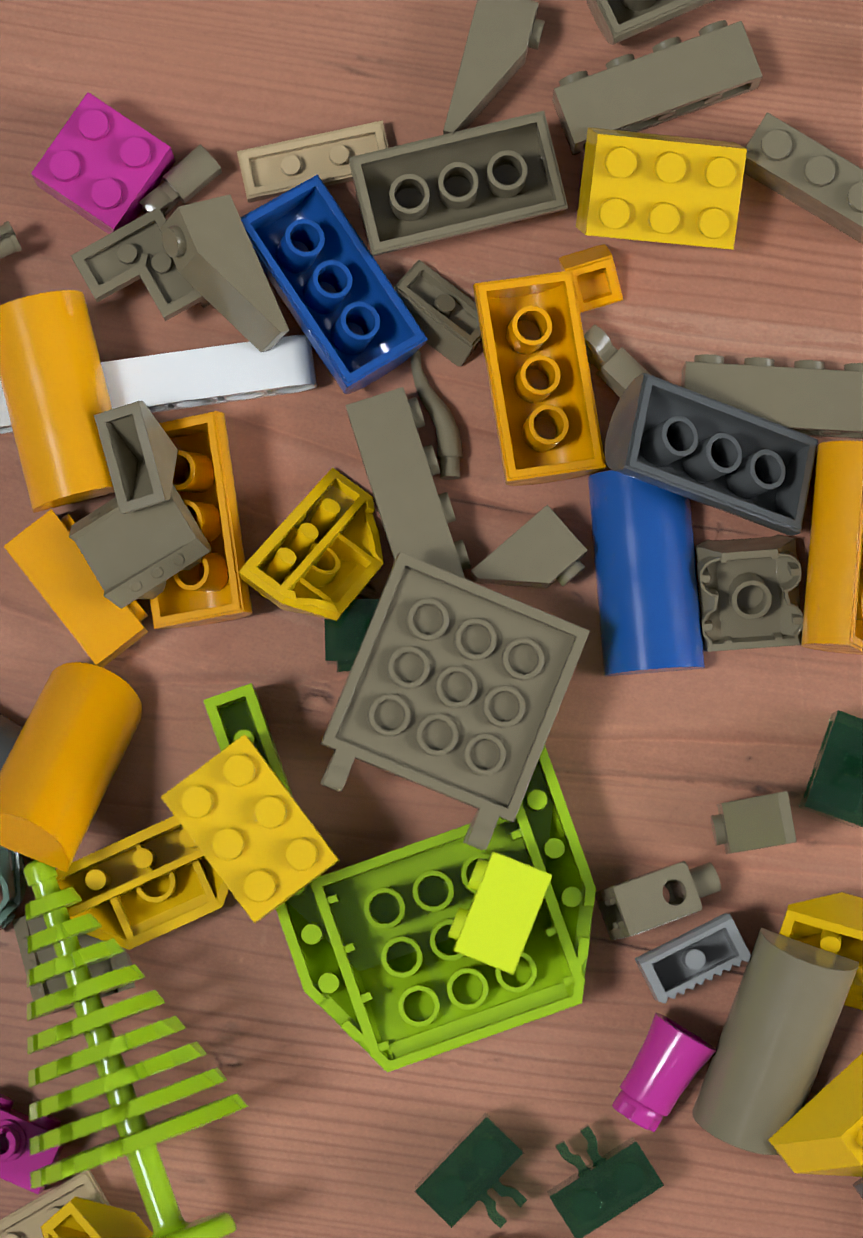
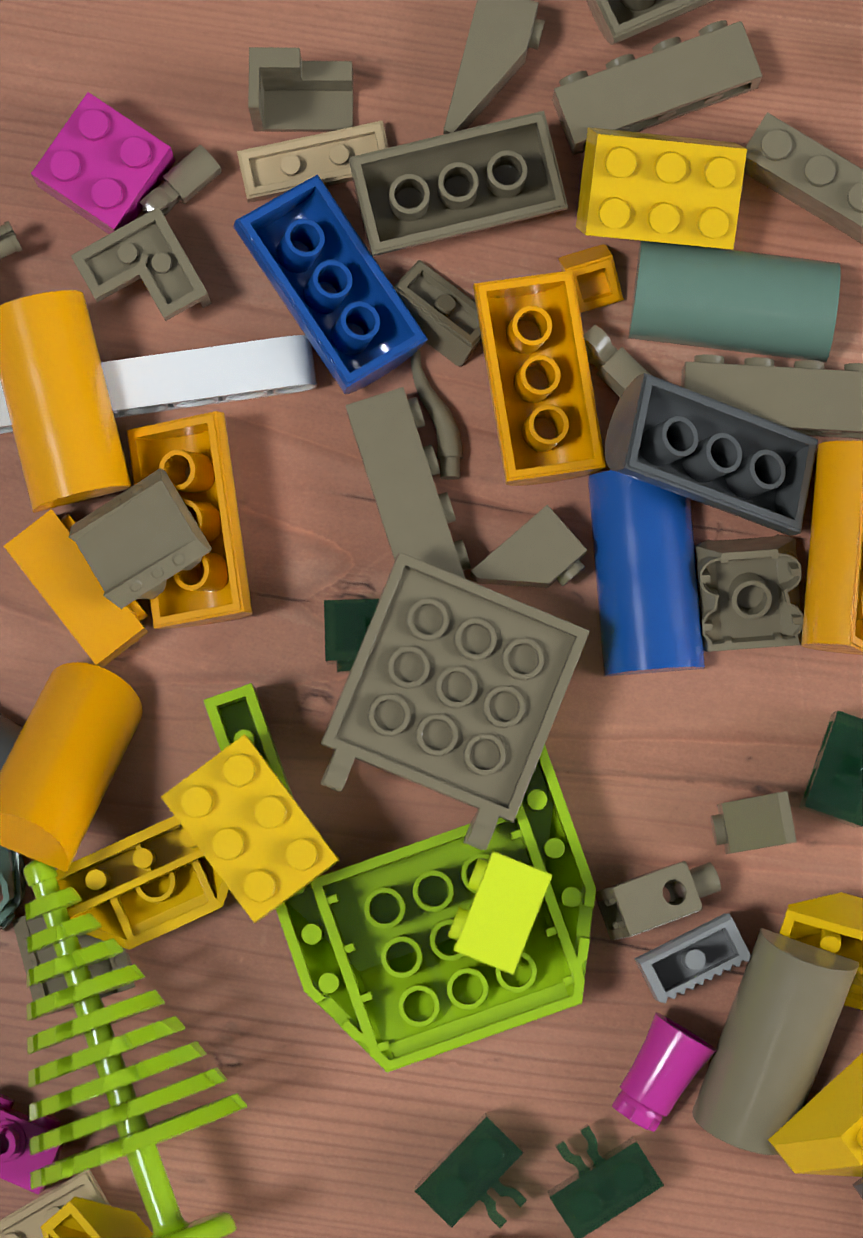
(137, 456): dark tan slope -> none
(223, 267): dark tan slope -> none
(298, 93): none -> dark tan panel
(320, 551): yellow wedge -> none
(735, 300): none -> sand green brick

